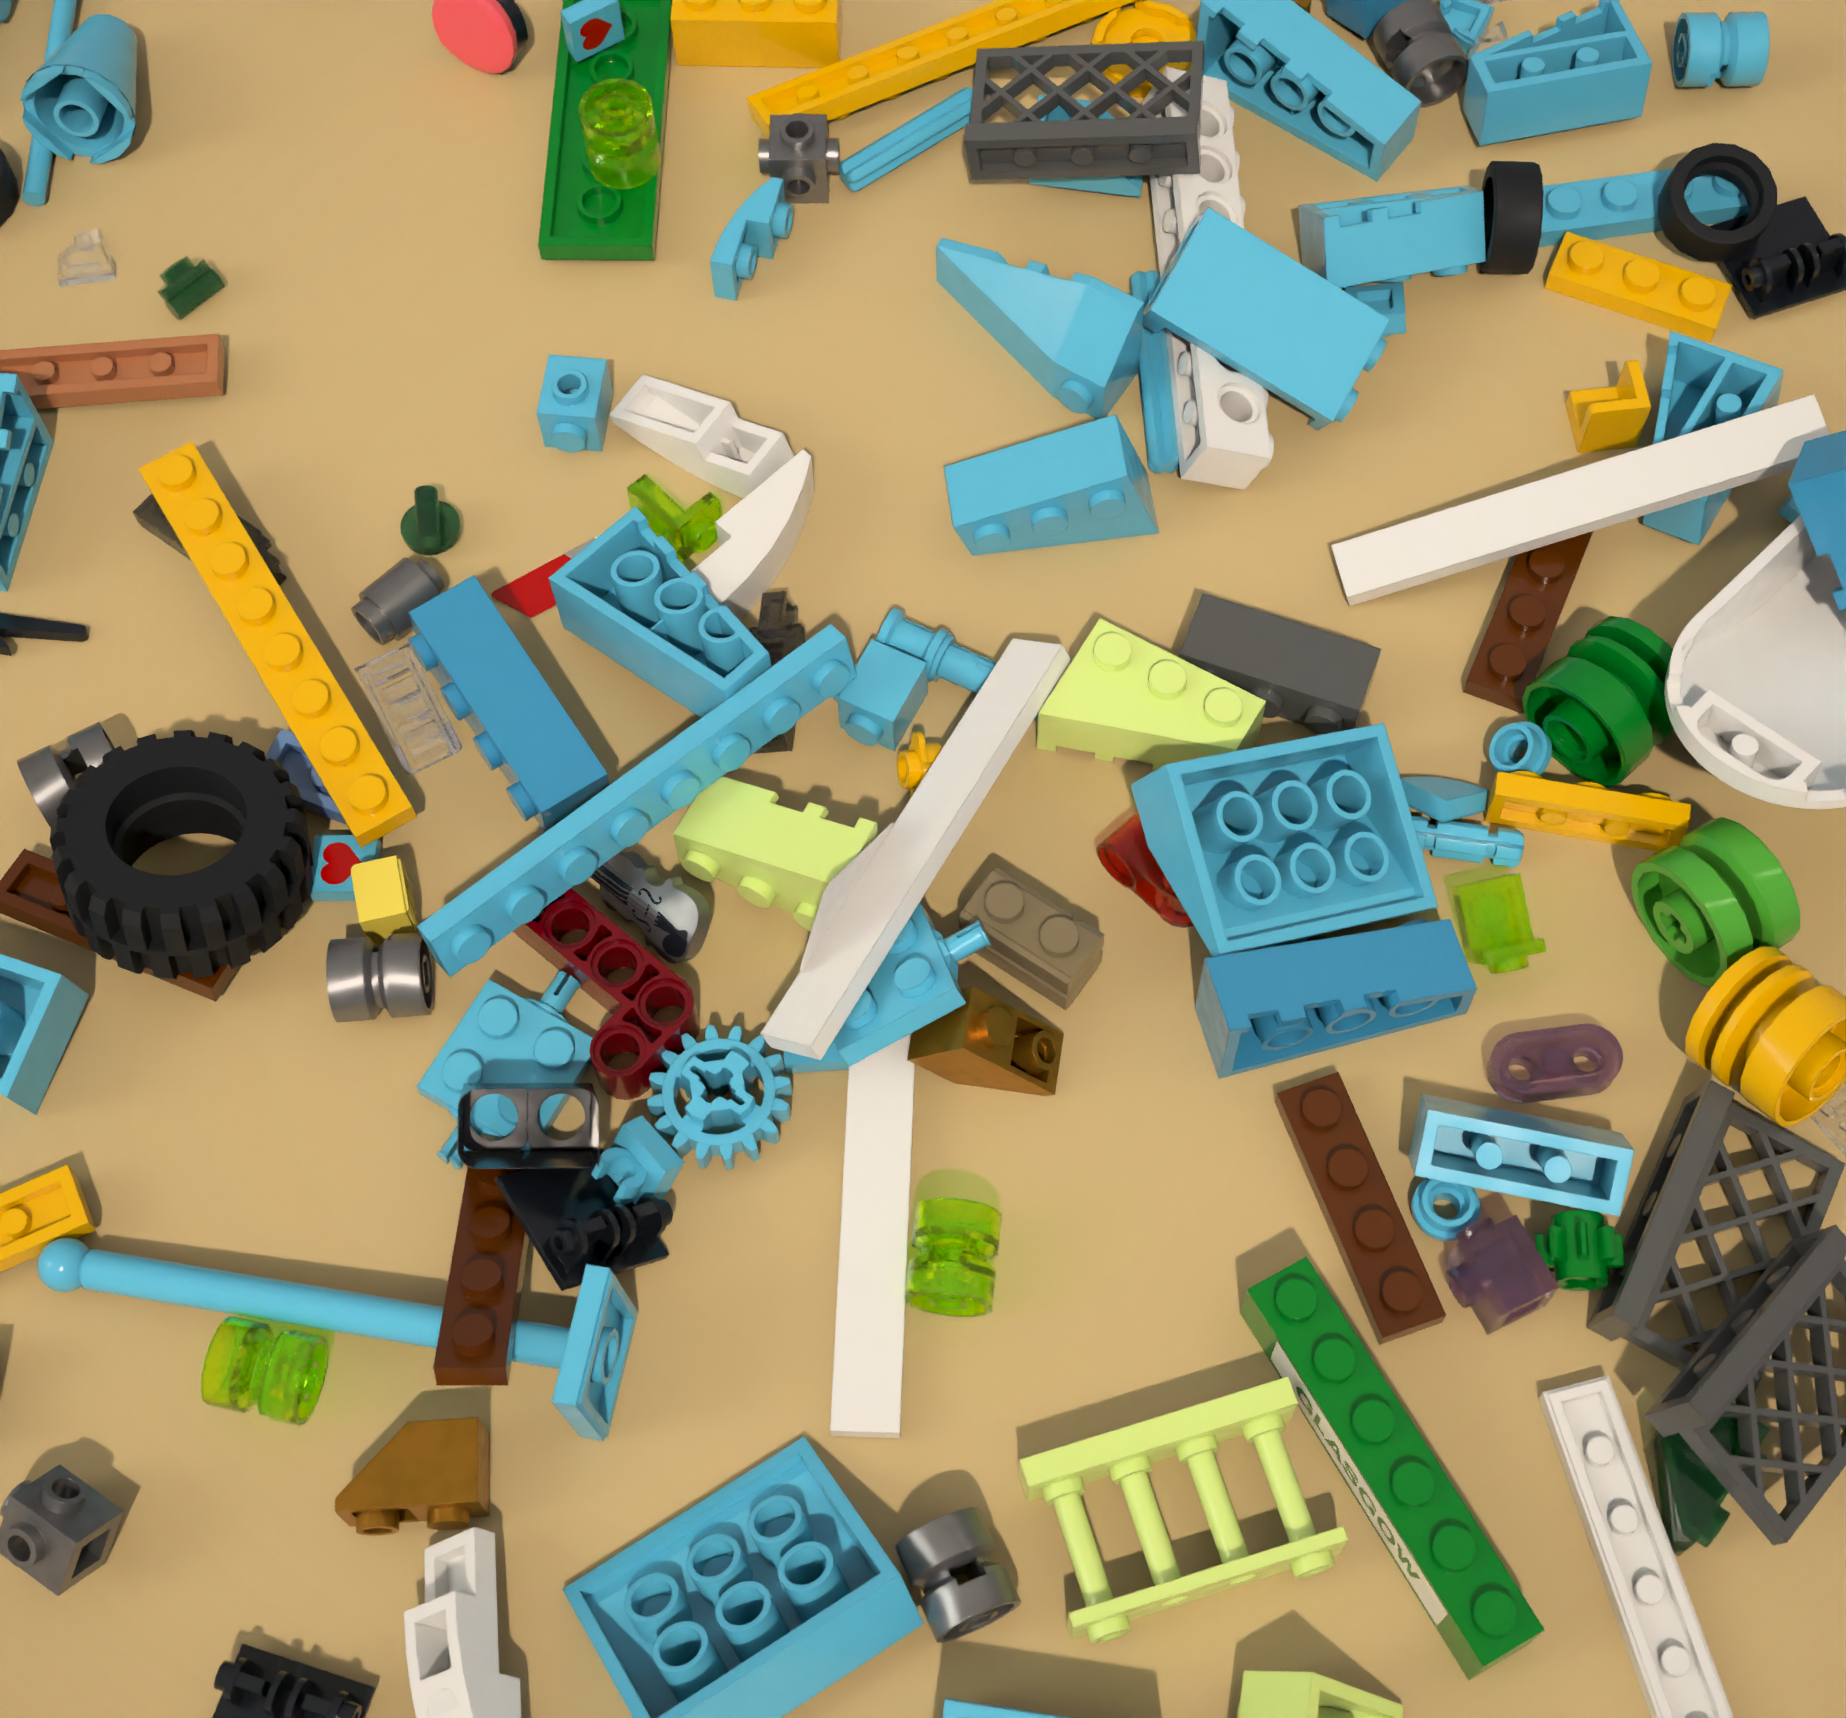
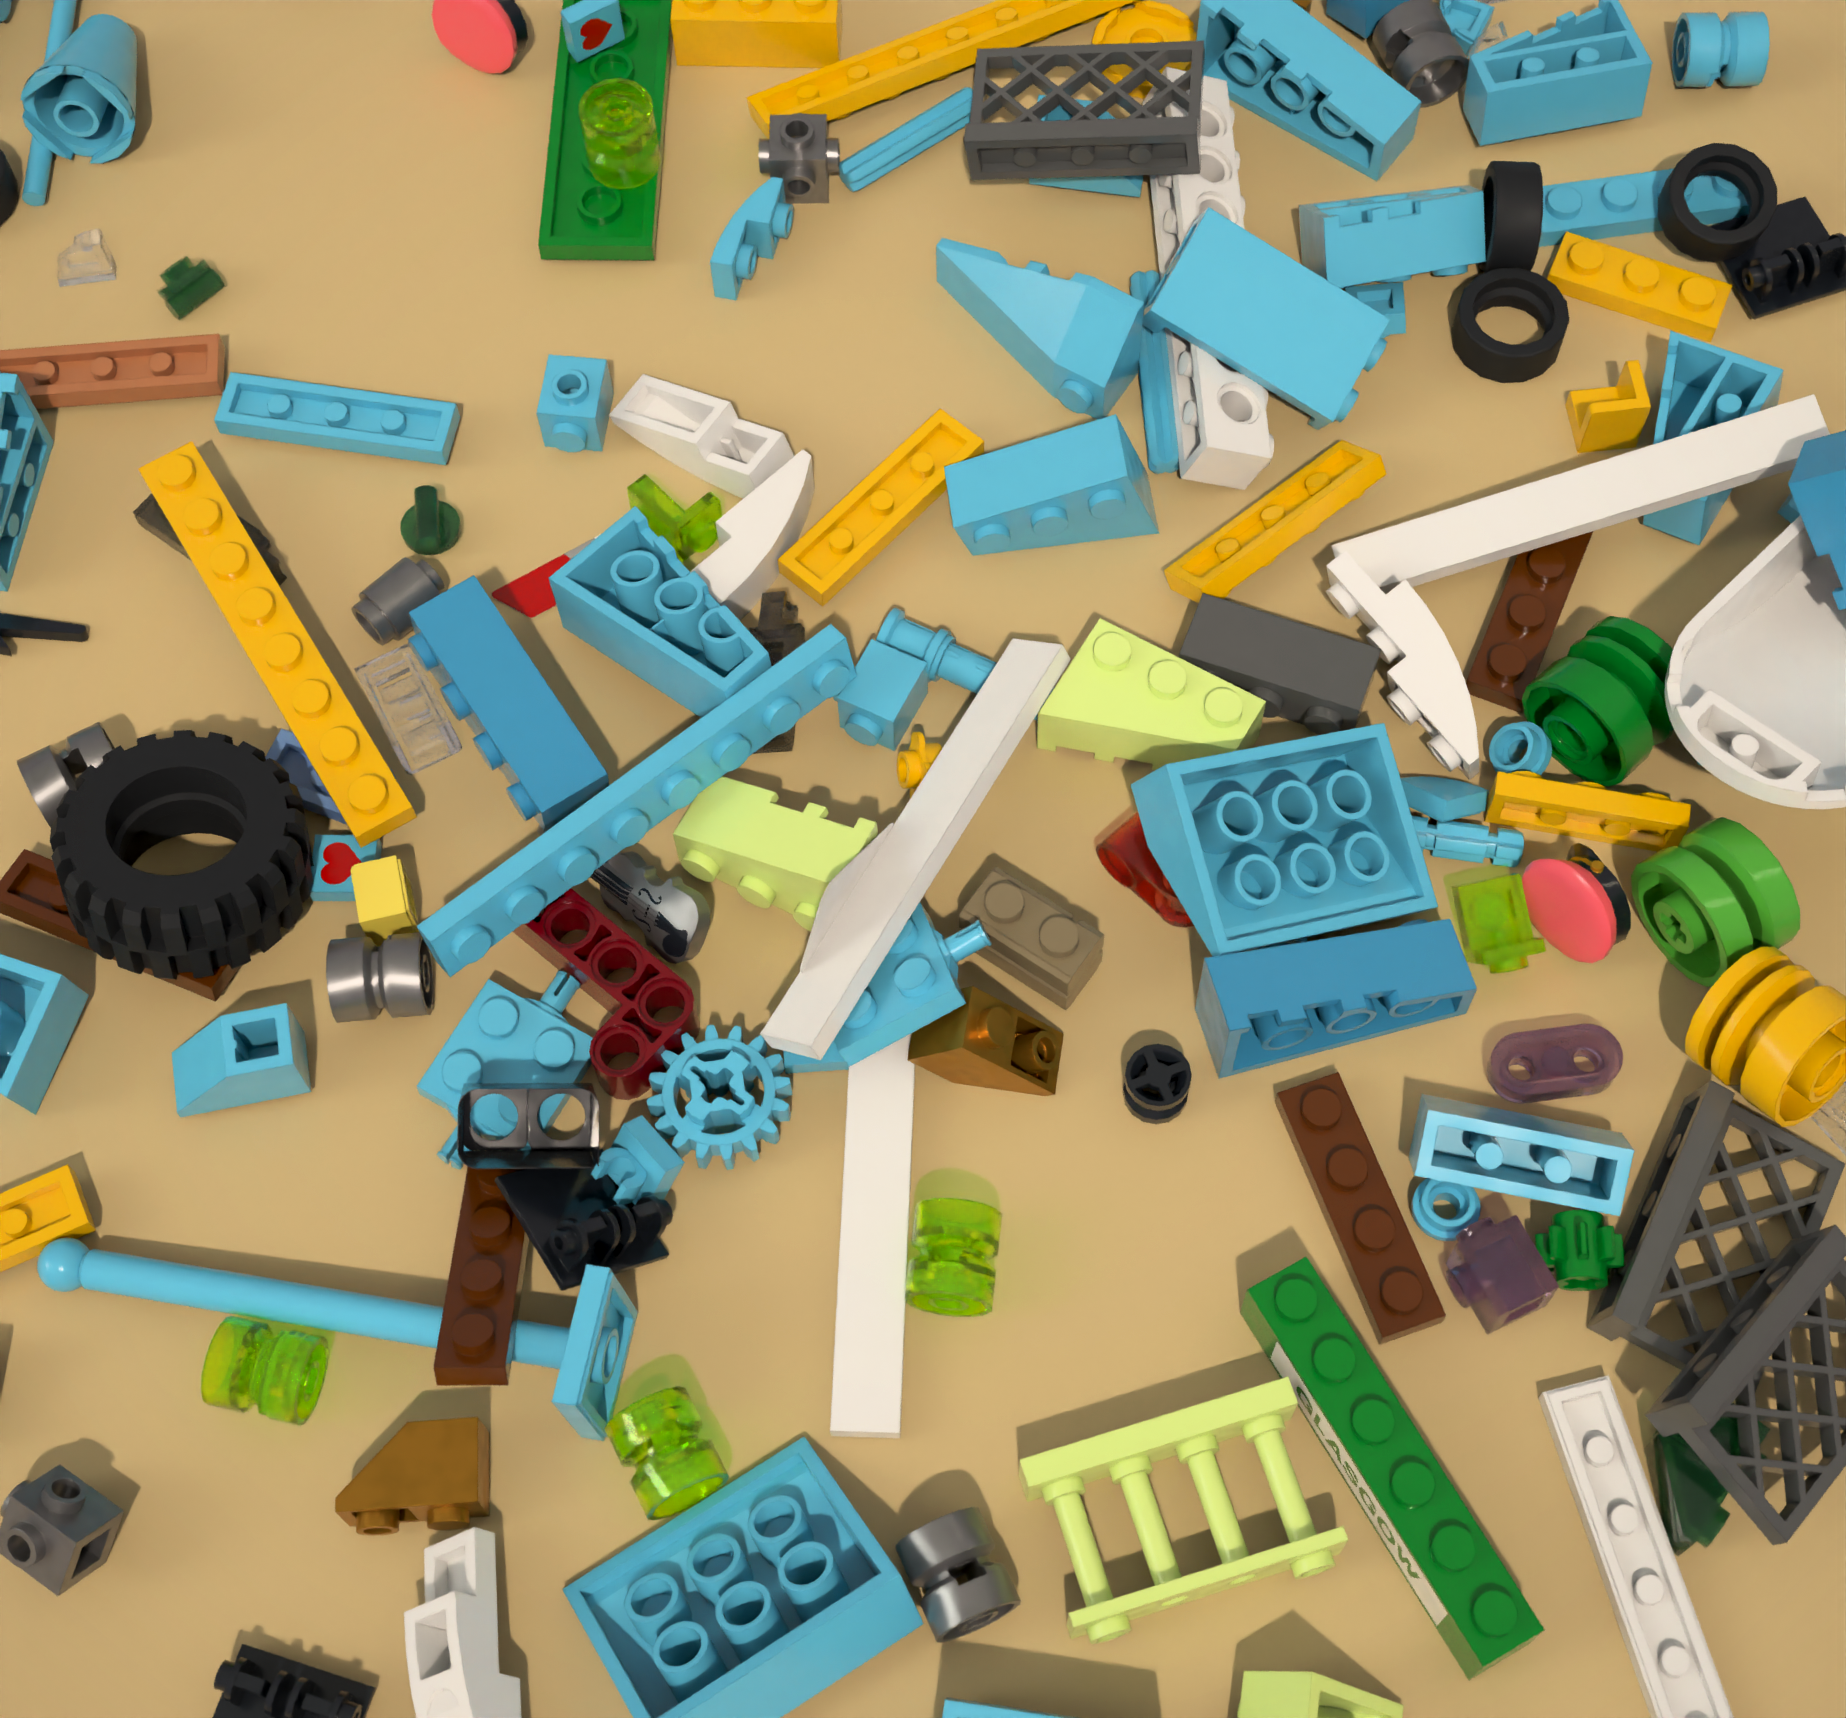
(241, 1061): none -> medium azure slope
(337, 418): none -> medium azure plate
(677, 1474): none -> clear neon green wheel
(878, 508): none -> yellow plate
(1156, 1068): none -> black wheel
(1276, 522): none -> yellow plate
(1428, 678): none -> white slope
(1521, 291): none -> black tyre
(1577, 904): none -> coral piece

